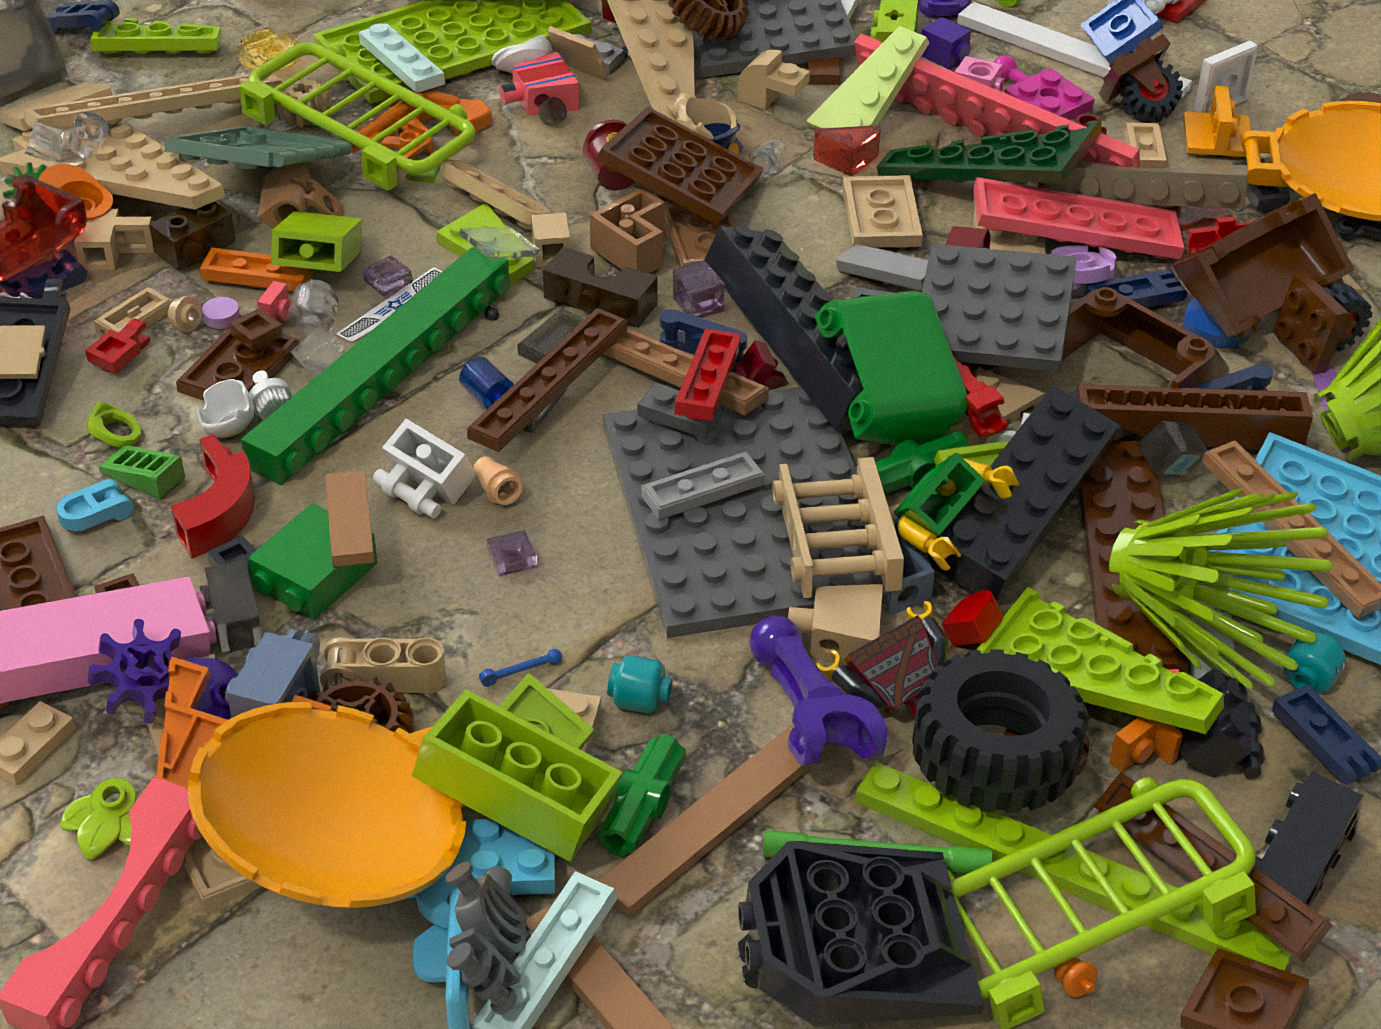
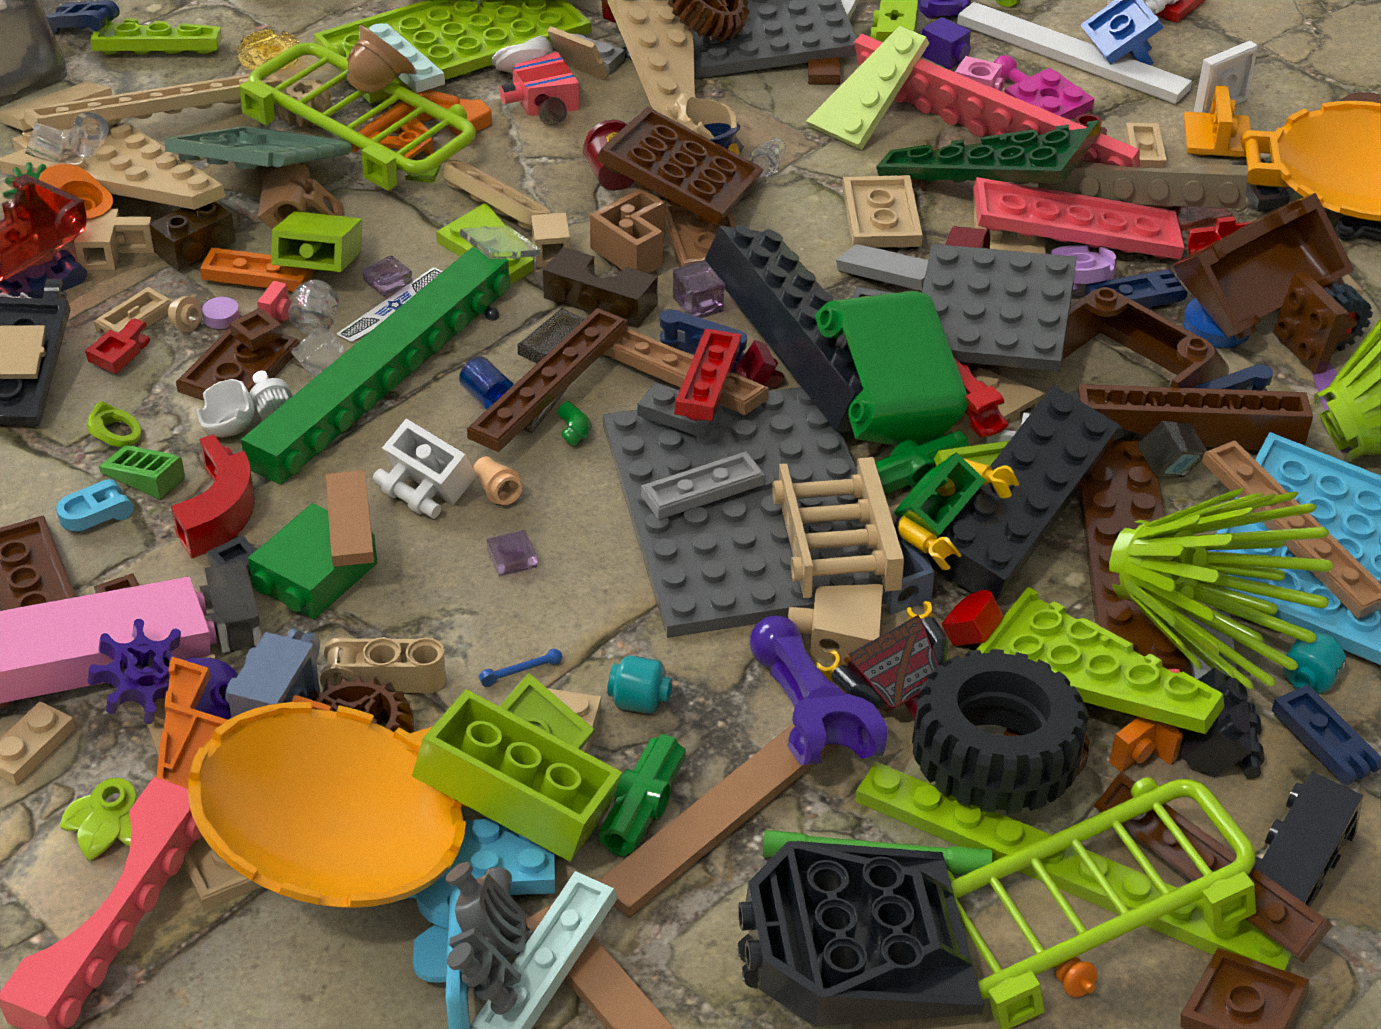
(375, 63): none -> medium nougat piece
(578, 423): none -> green arm
(768, 77): tan brick -> none
(846, 147): clear red slope -> none
(1144, 82): plate -> none

